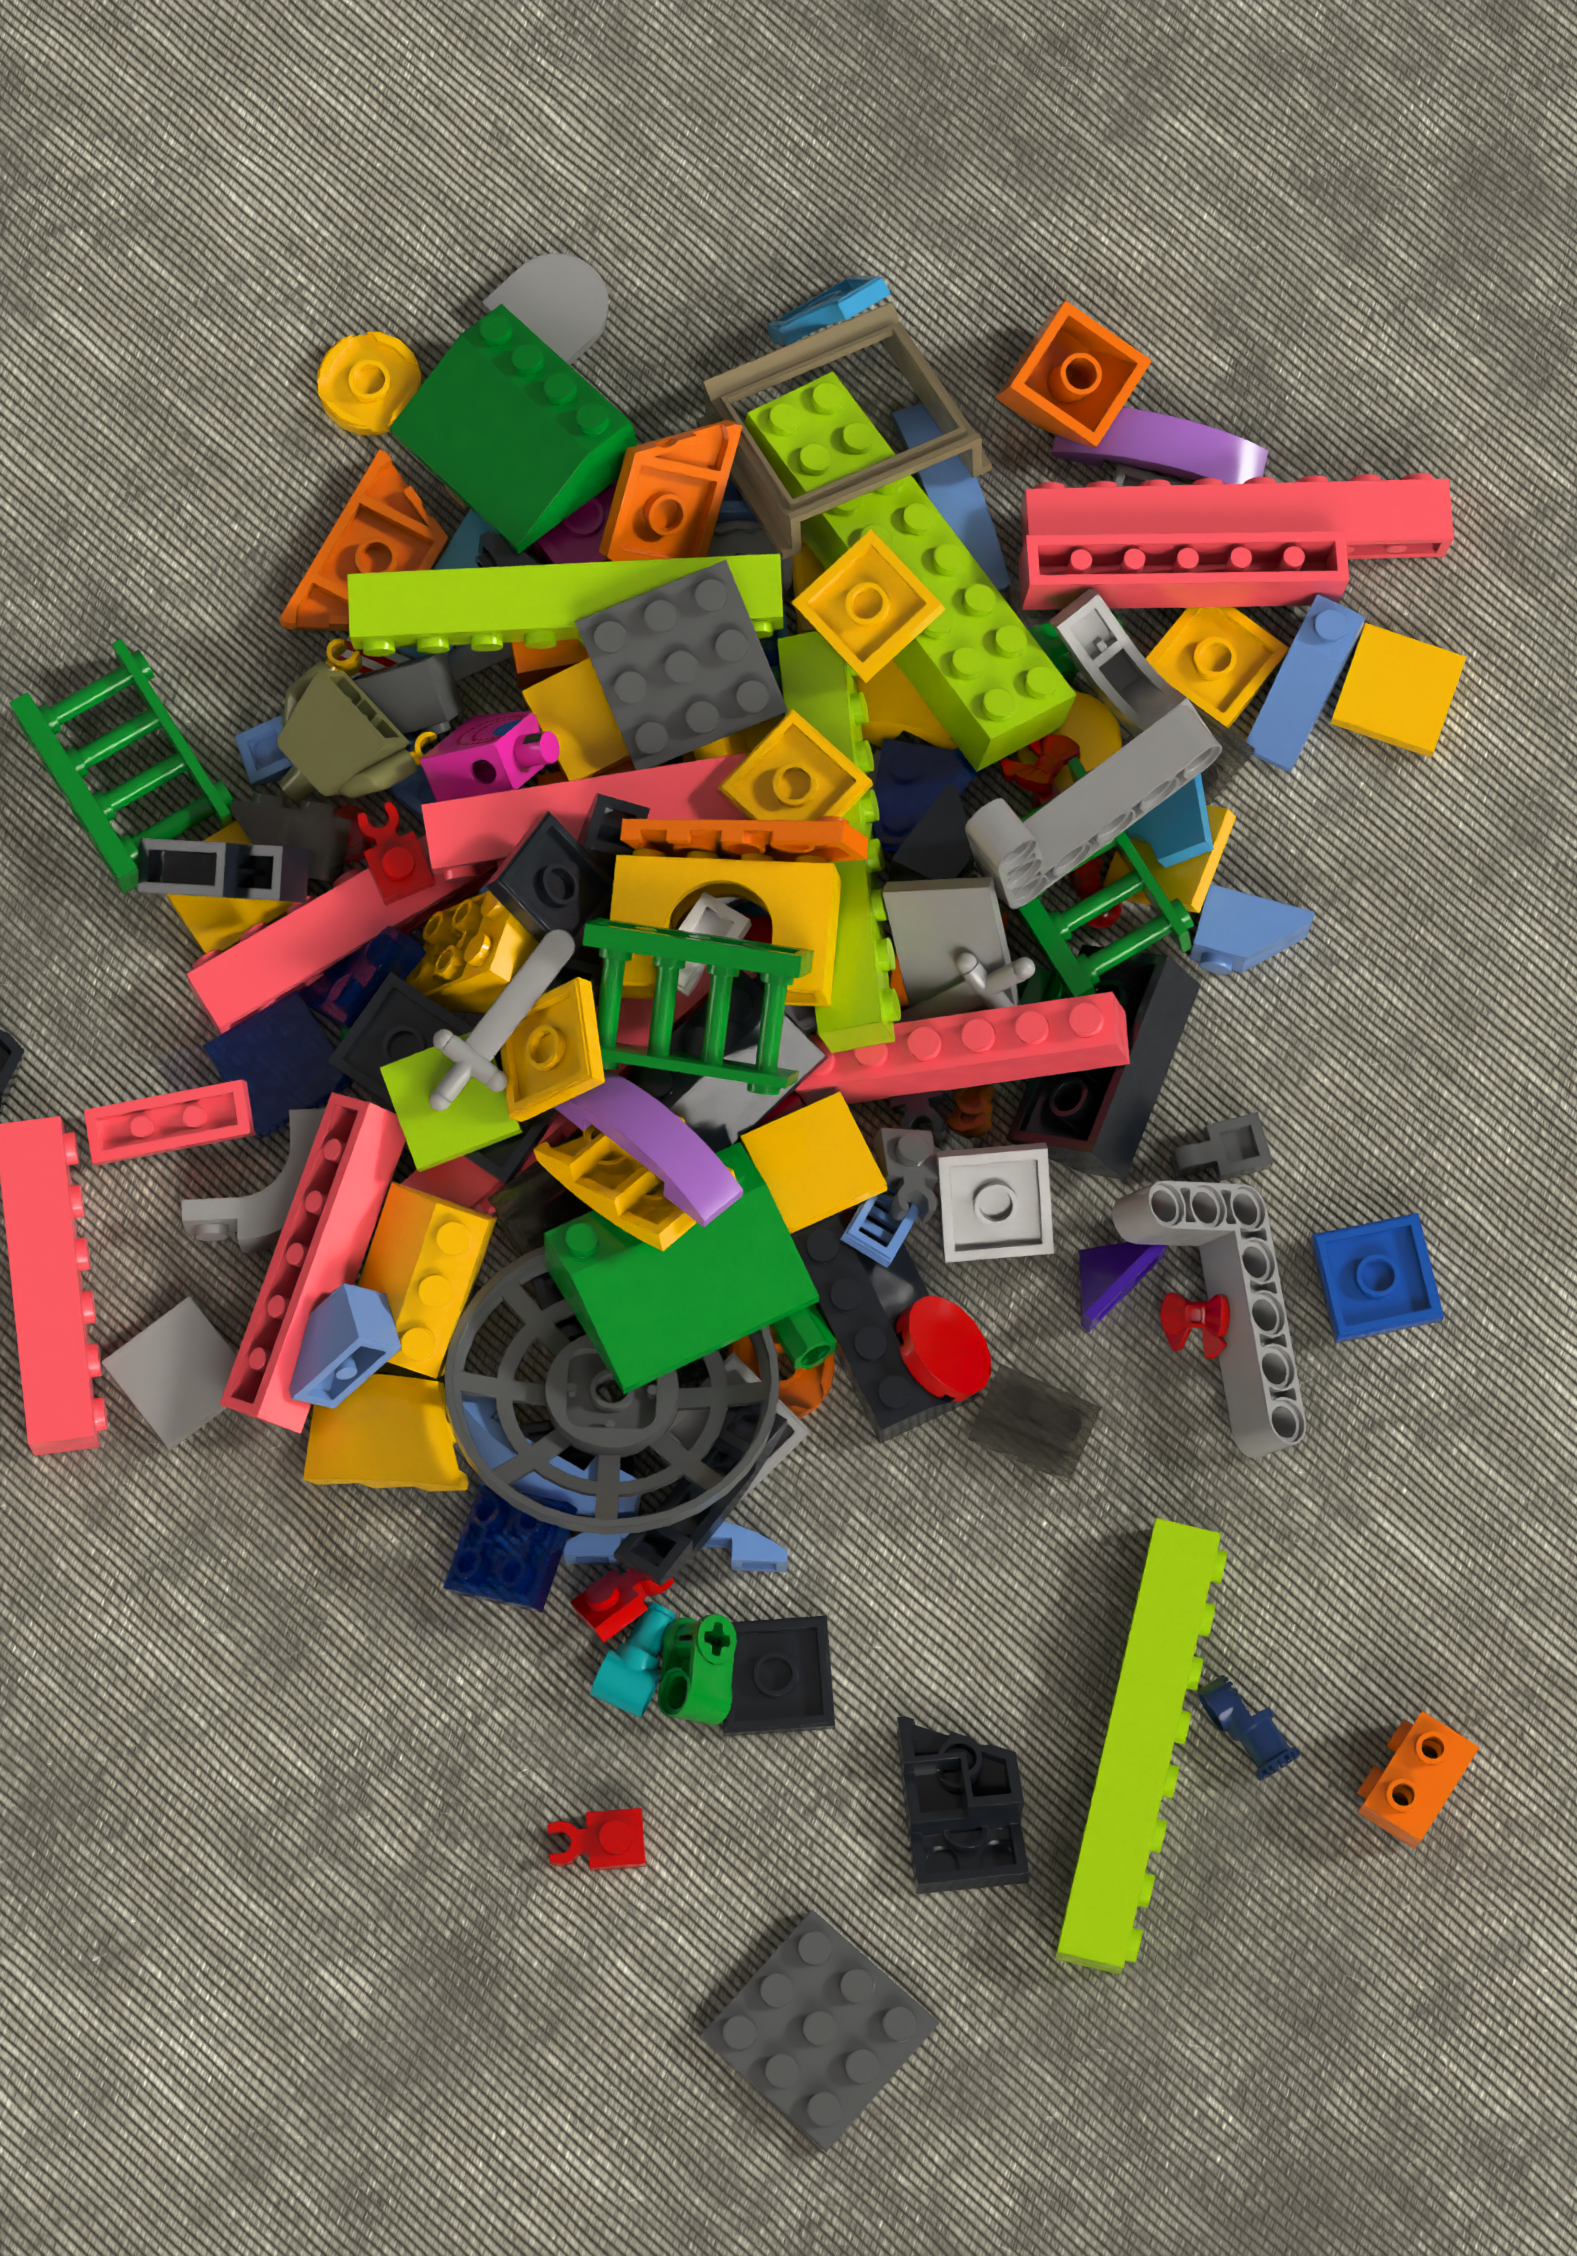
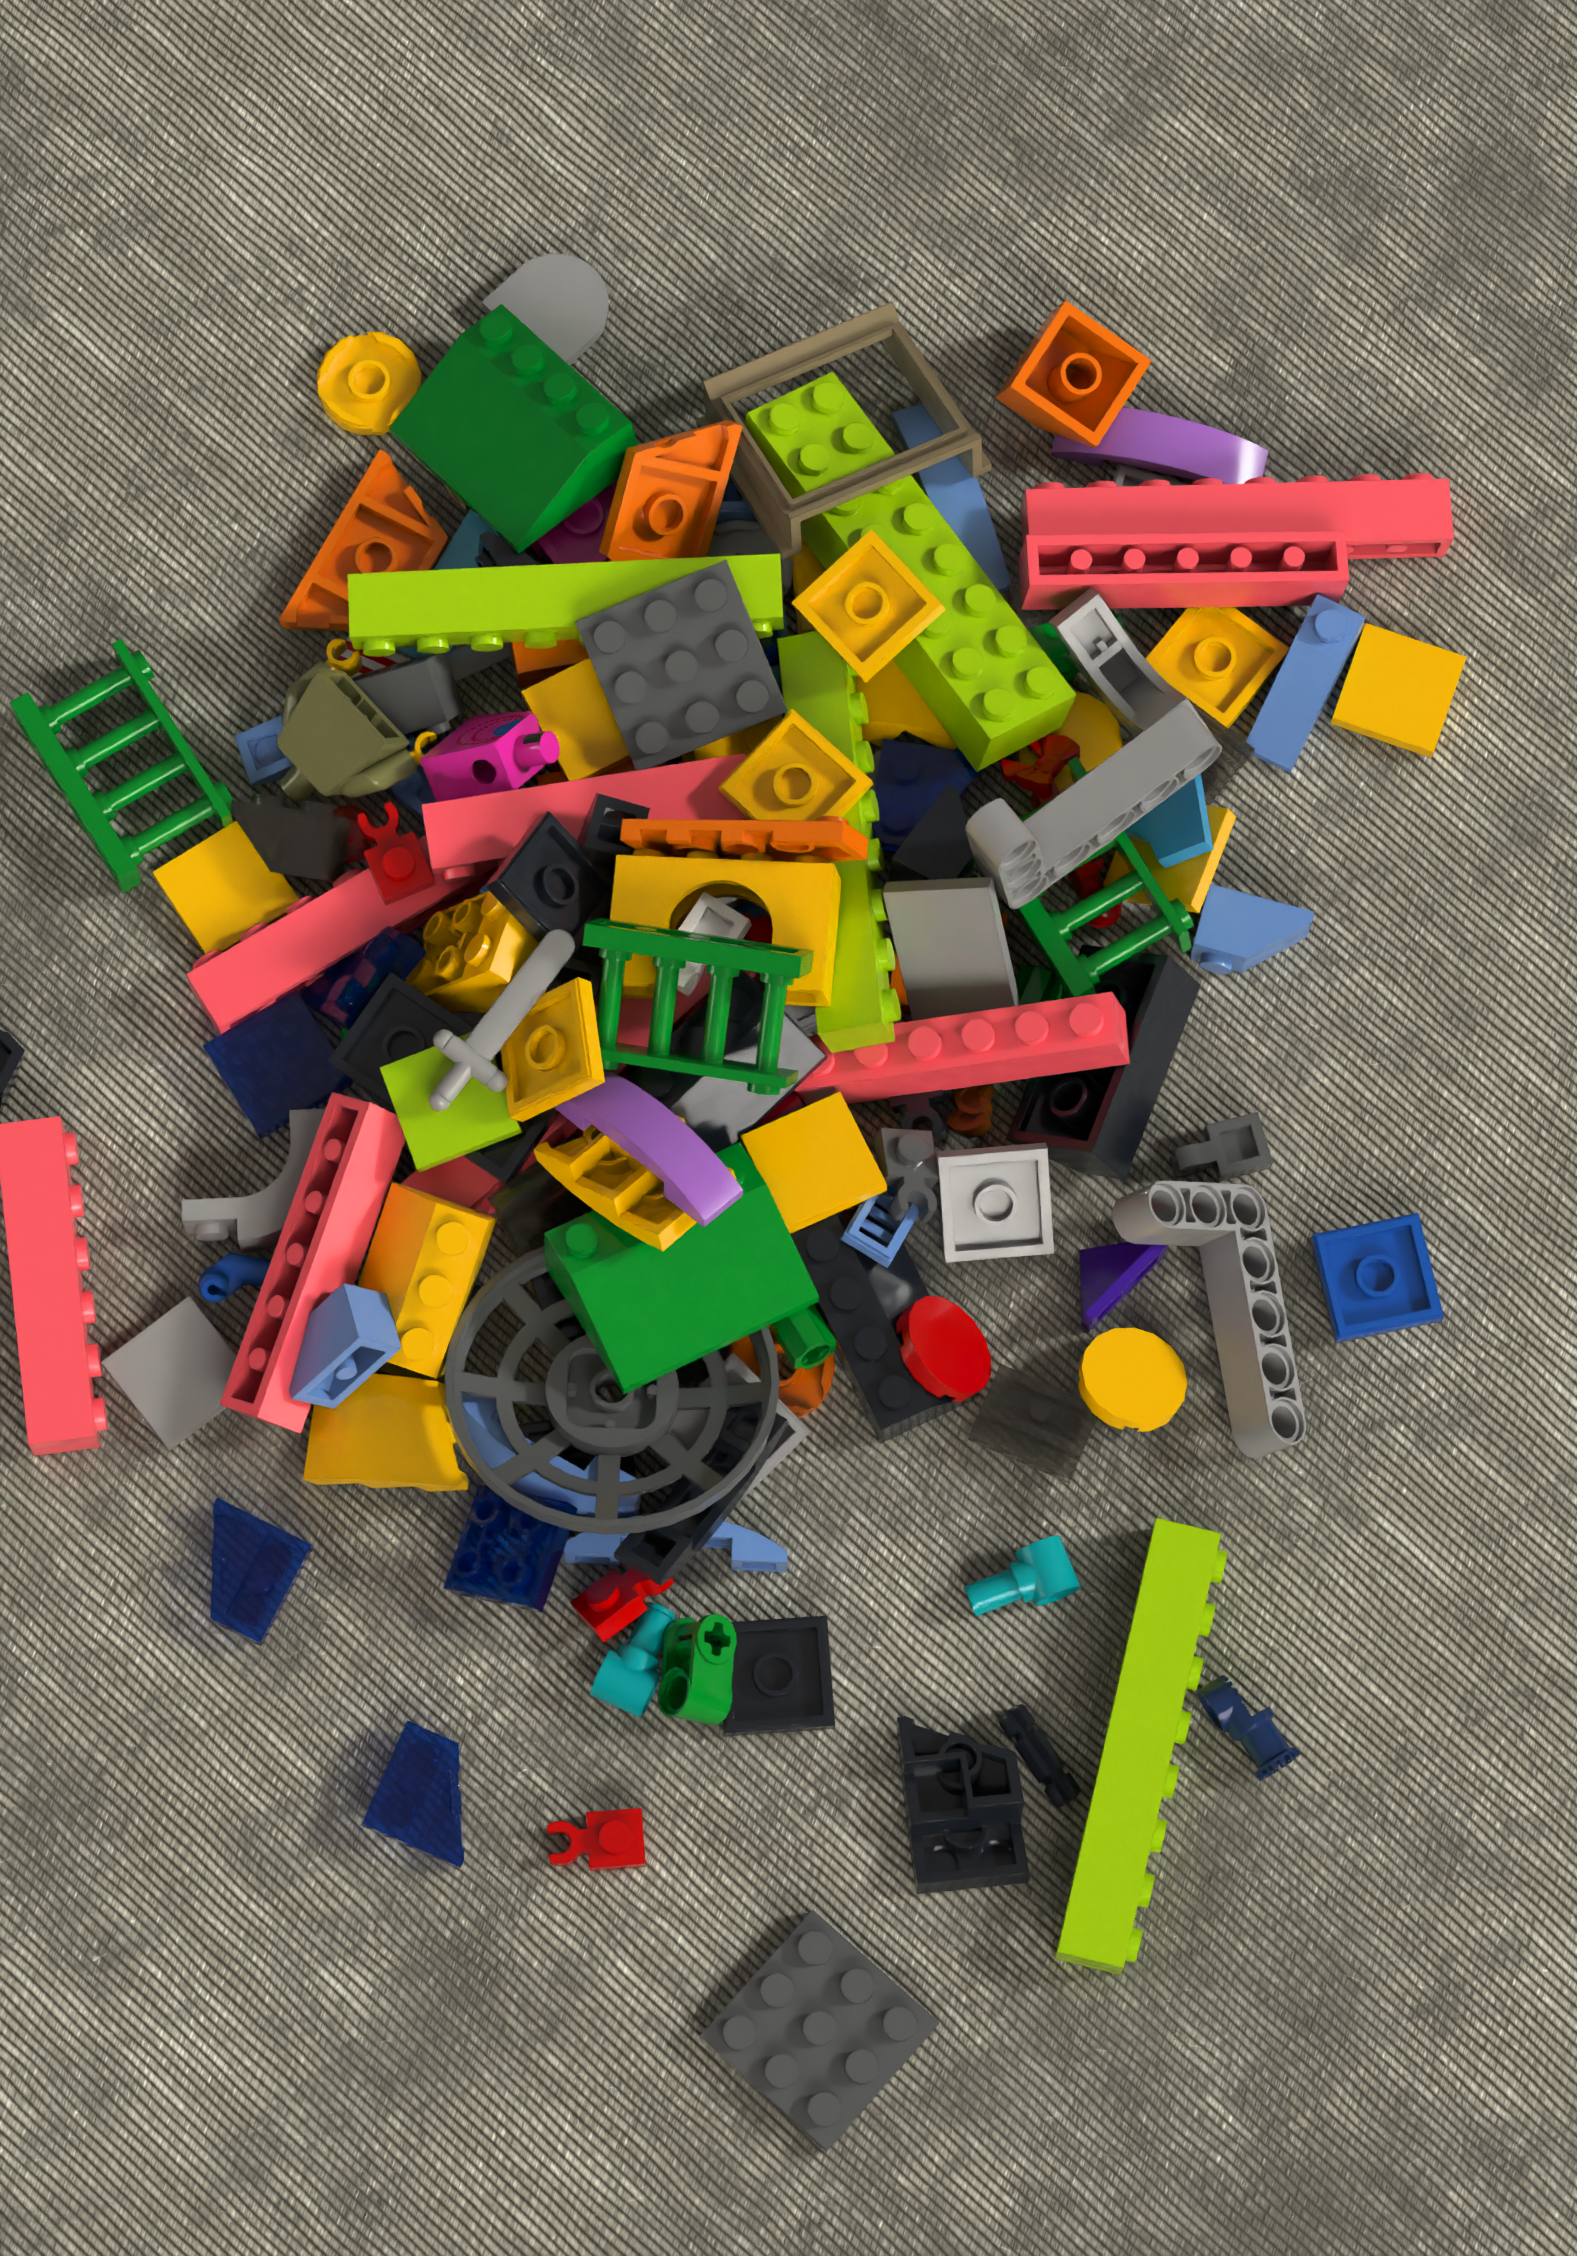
(169, 1122): coral plate -> none
(223, 870): black slope -> none
(230, 1275): none -> blue arm
(251, 1571): none -> clear blue wing
(420, 1796): none -> clear blue wing
(828, 307): dark azure tile -> none
(975, 991): light grey sword -> none
(1037, 1575): none -> teal pin
(1039, 1755): none -> black axle
(1132, 1379): none -> yellow tile
(1181, 1315): red piece -> none
(1415, 1778): orange brick -> none

